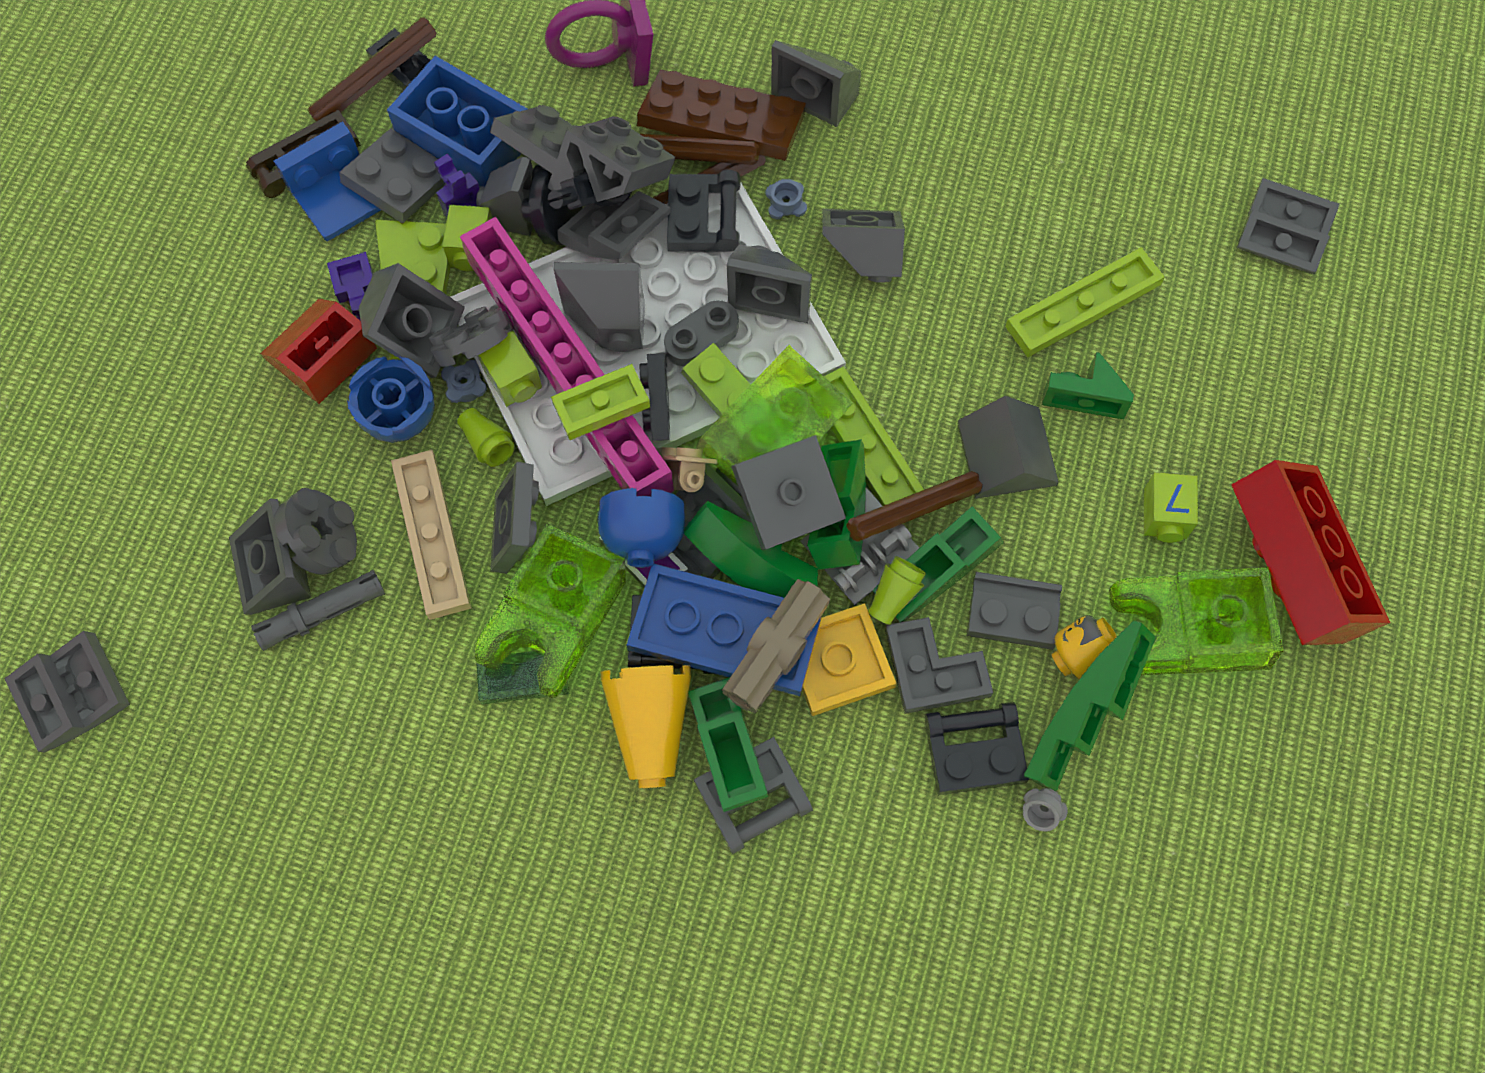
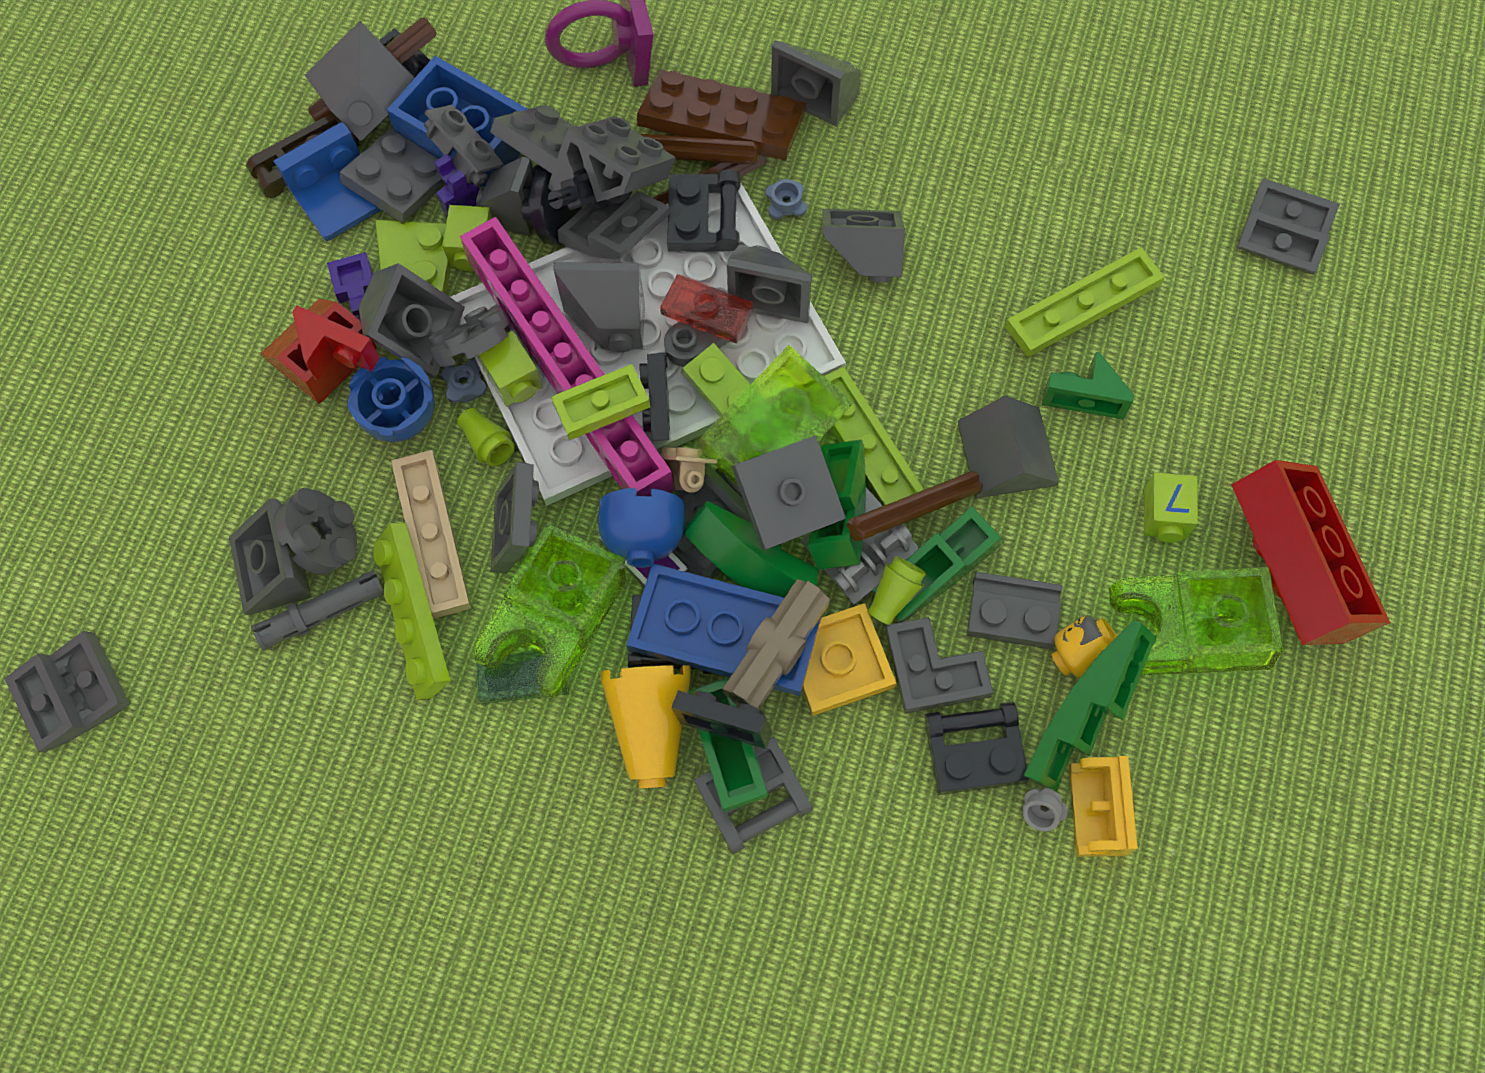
(325, 340): none -> red slope
(359, 80): none -> dark grey slope
(411, 611): none -> lime plate
(451, 131): none -> dark grey hinge
(706, 308): none -> clear red plate
(738, 723): none -> black plate
(1103, 807): none -> yellow hinge

